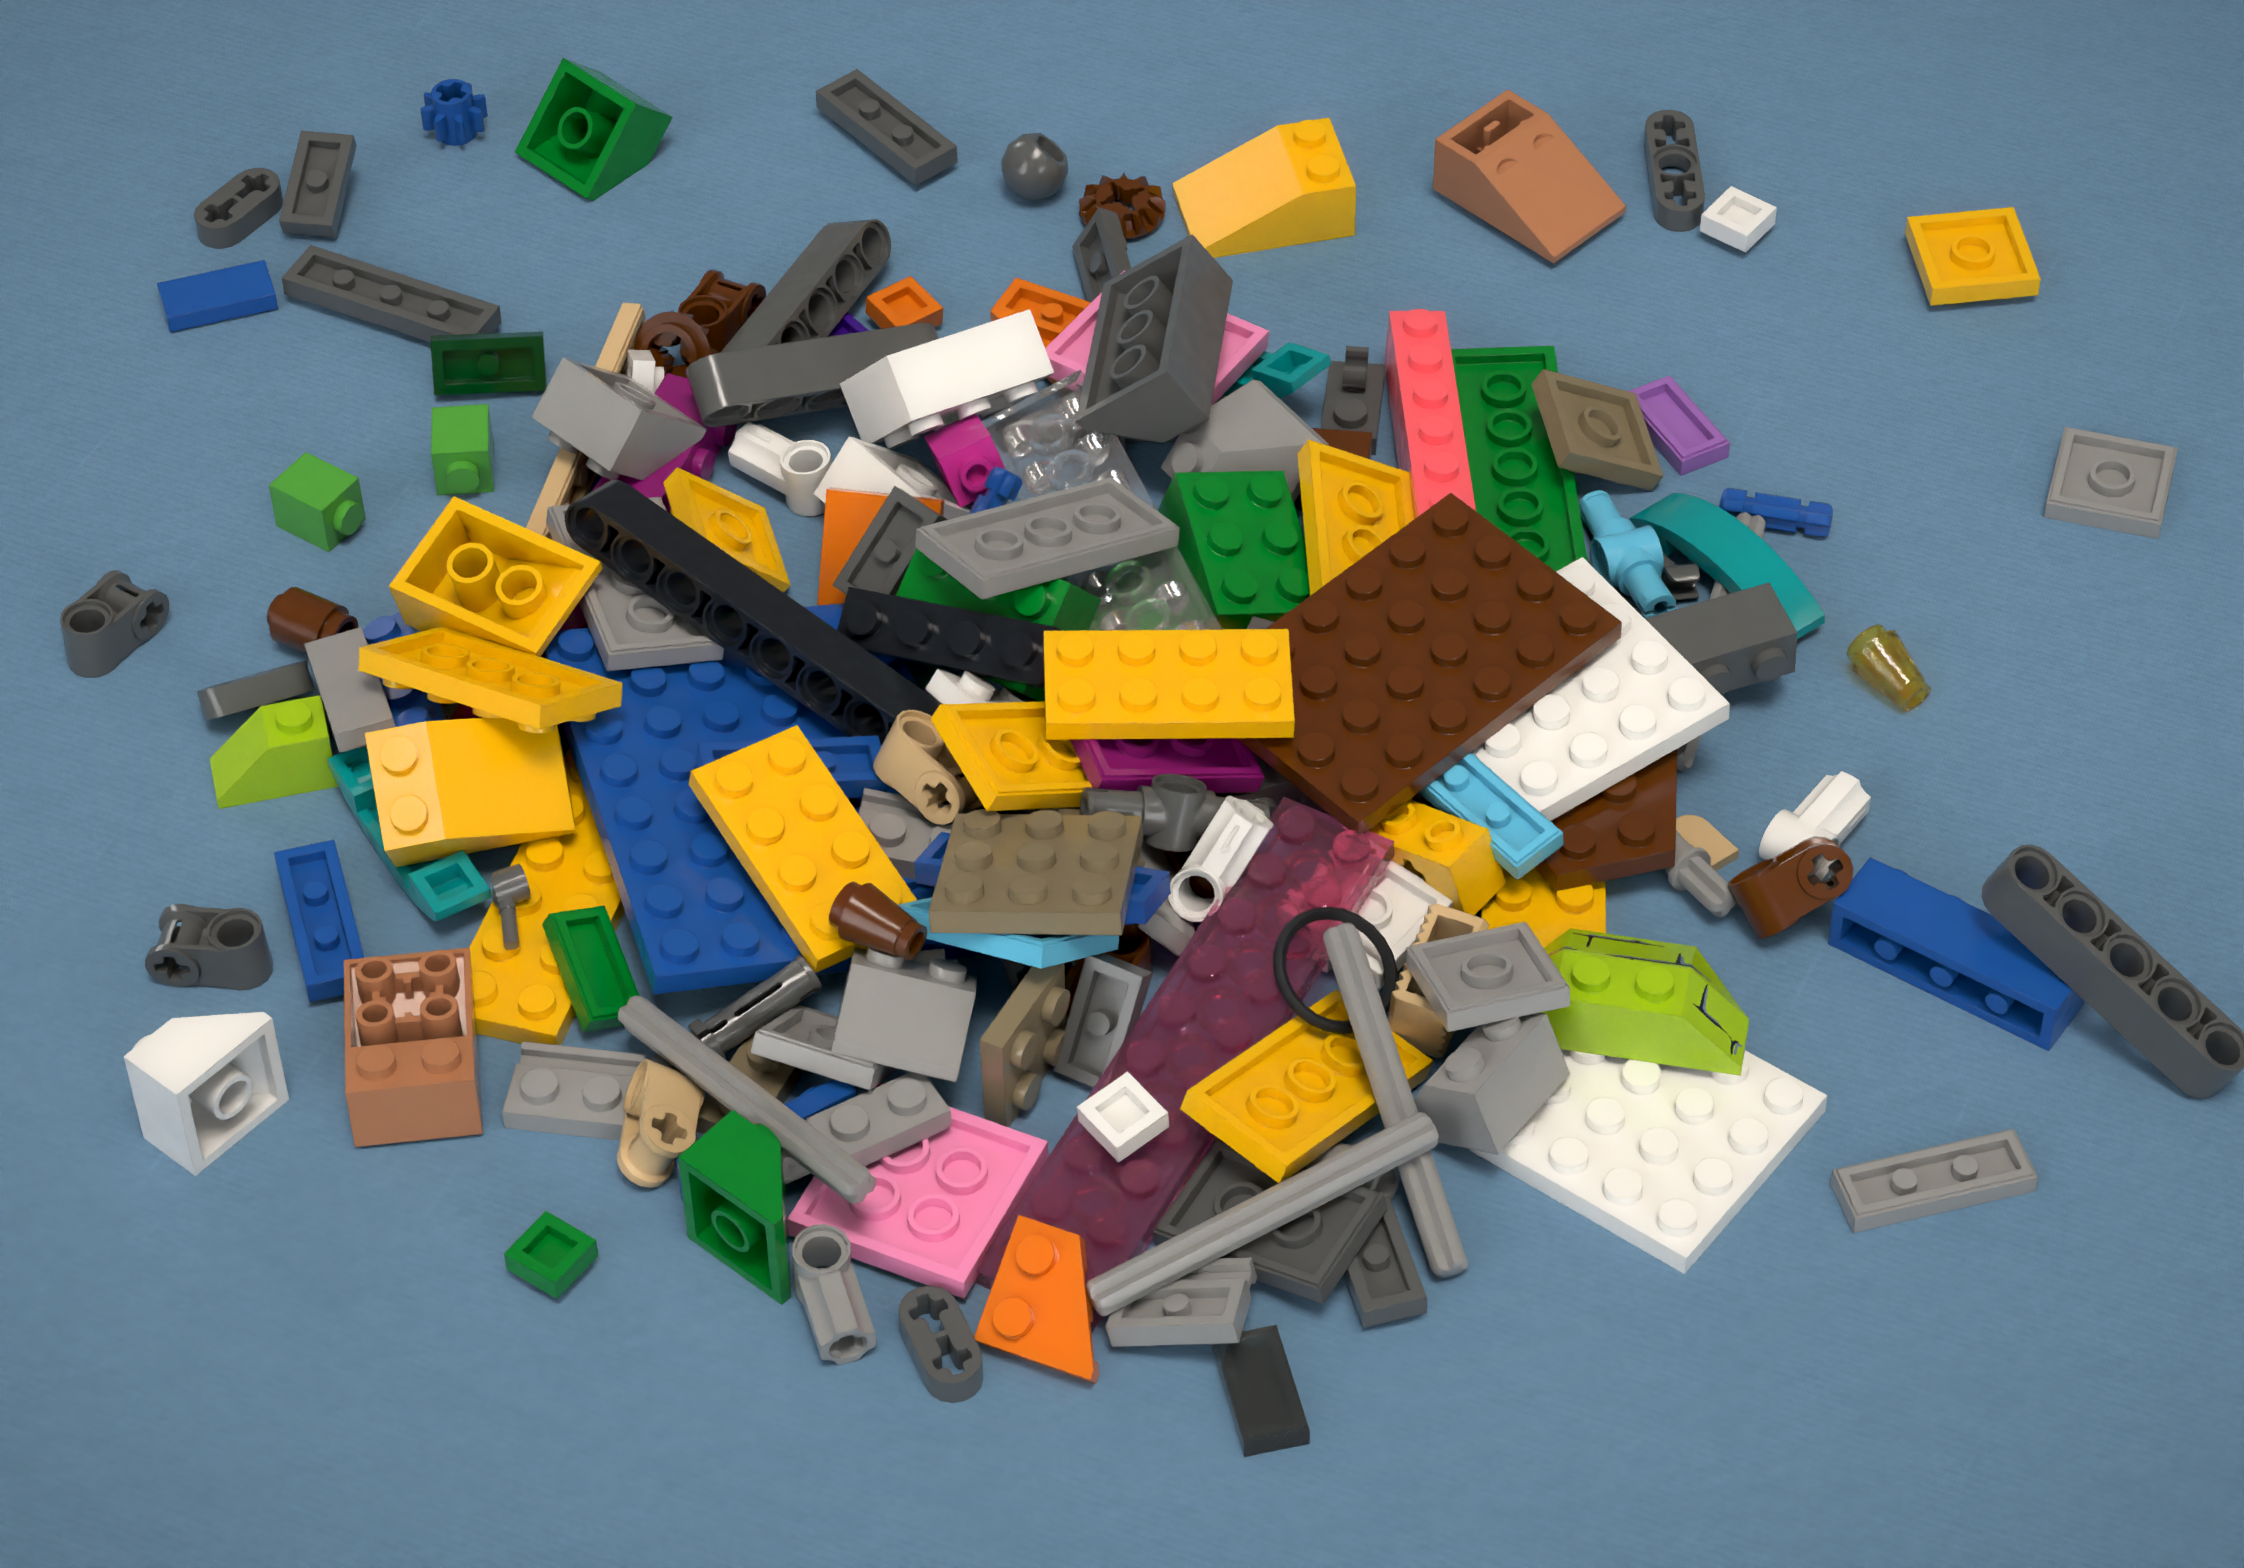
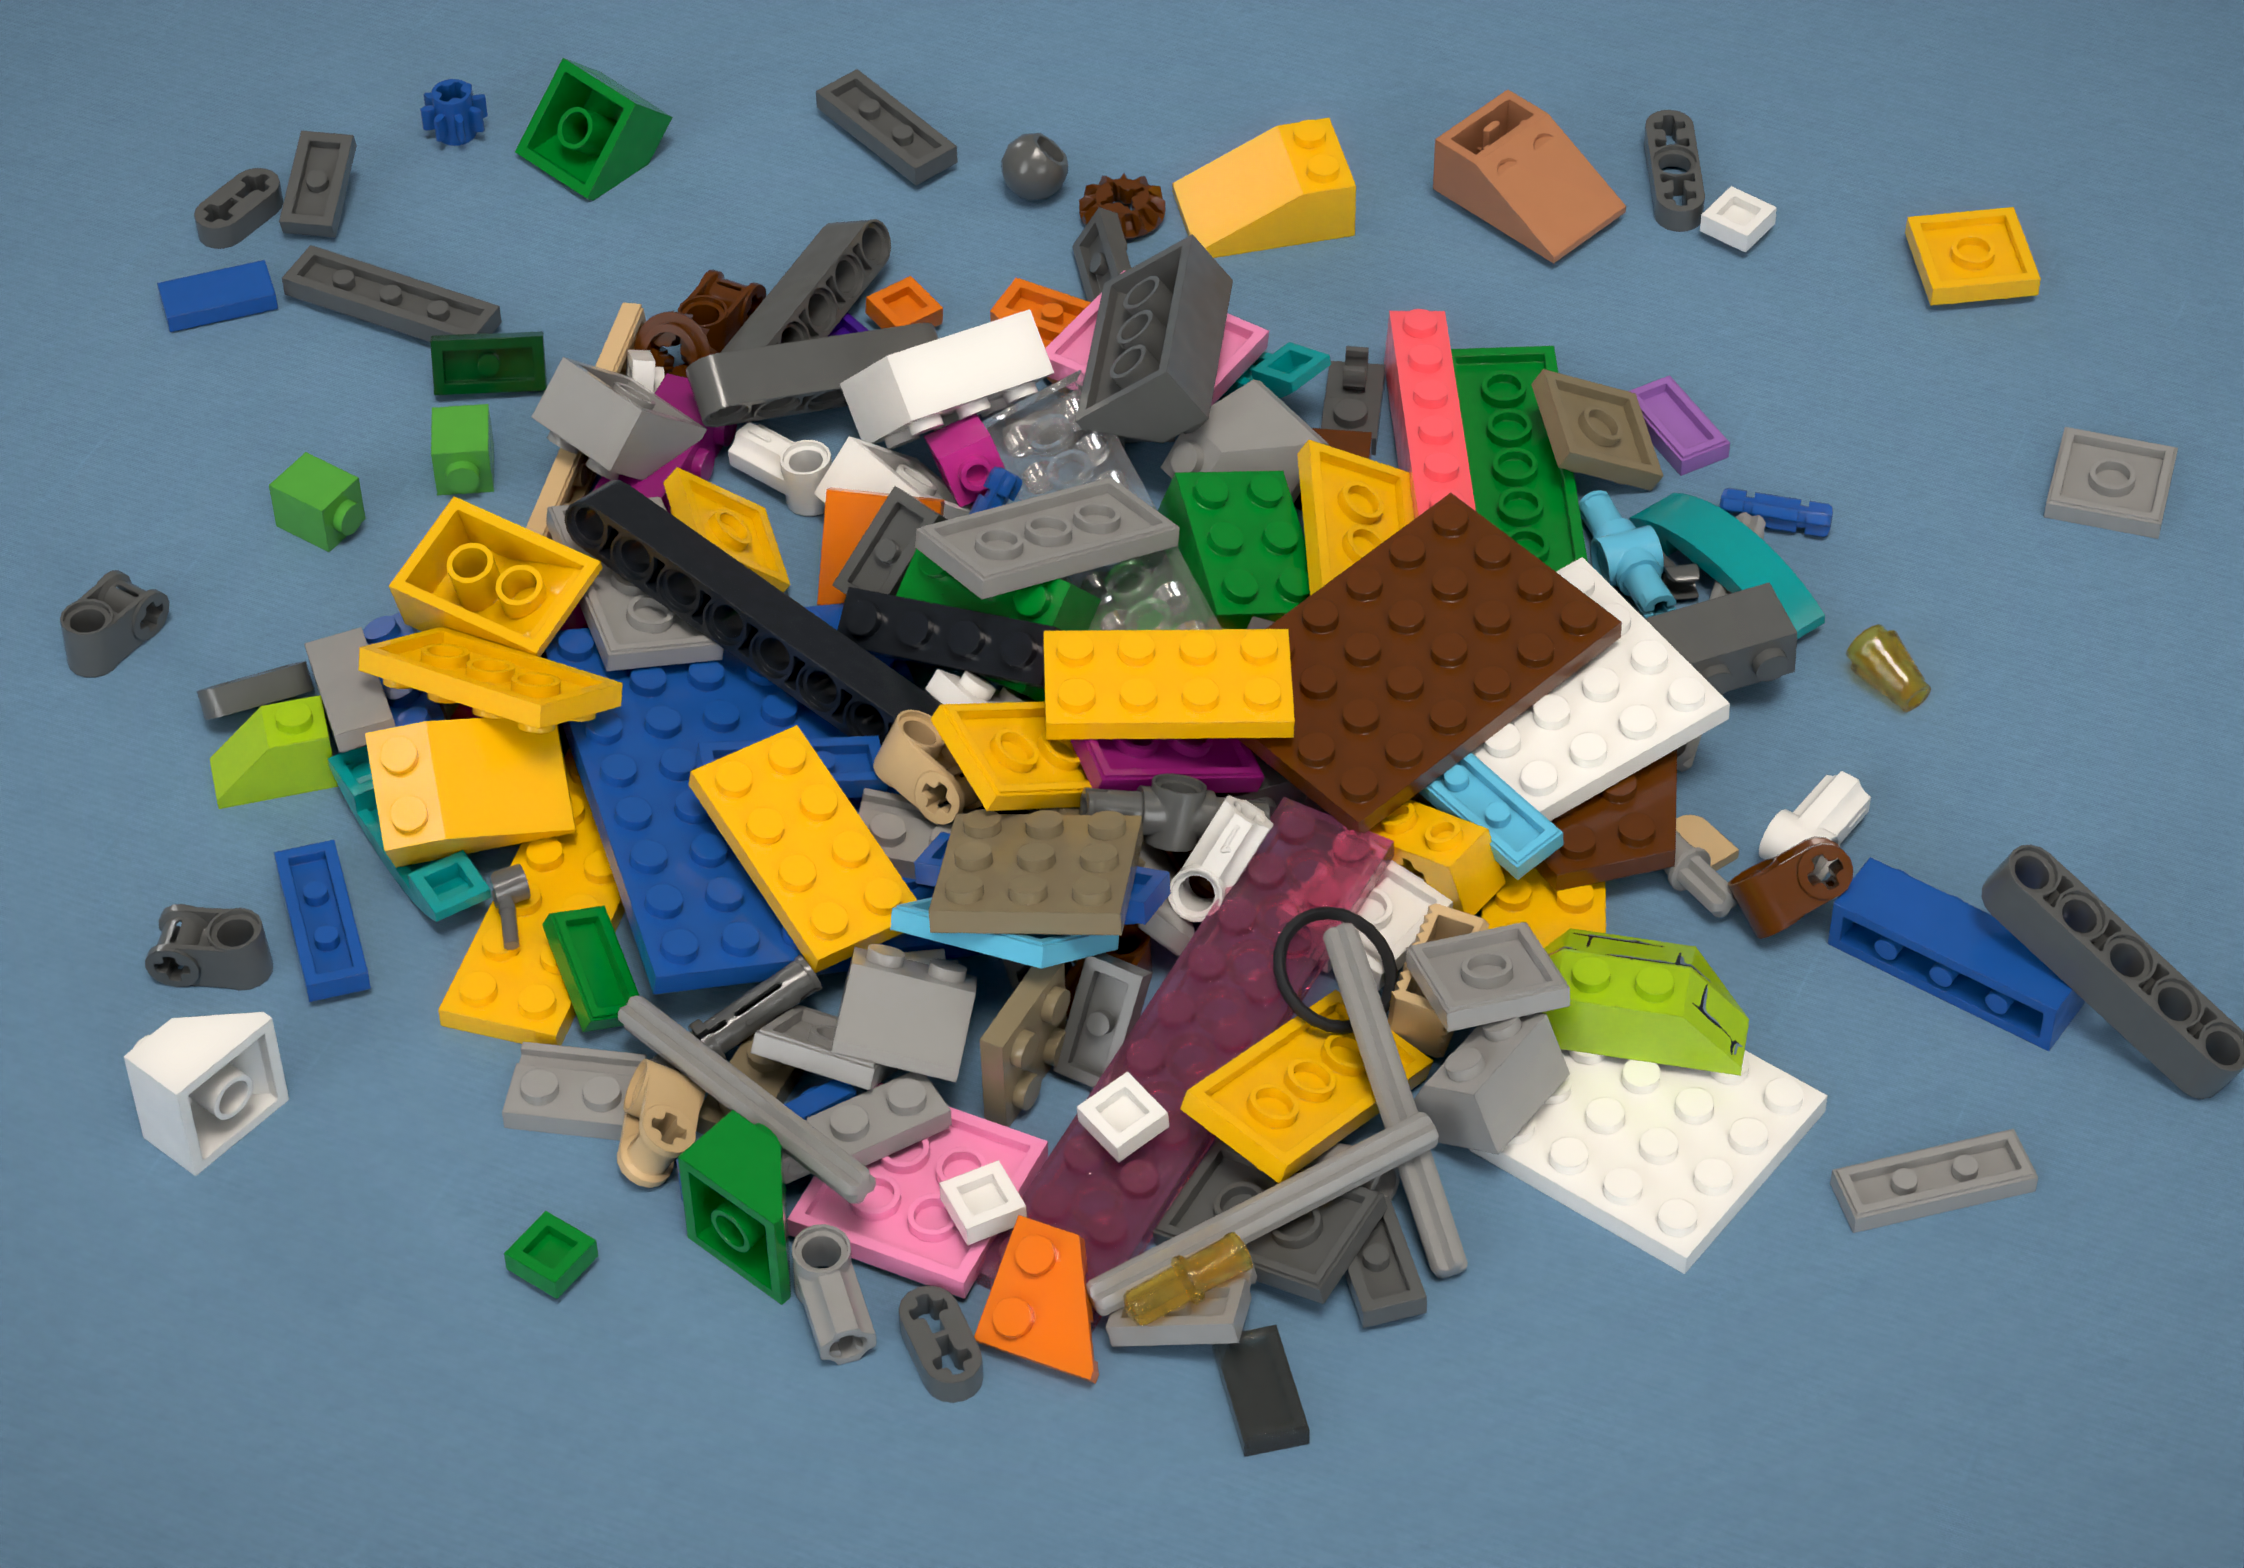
(305, 617): reddish brown brick -> none
(411, 1047): nougat slope -> none
(875, 921): reddish brown cone -> none
(982, 1202): none -> white plate
(1187, 1279): none -> clear yellow axle

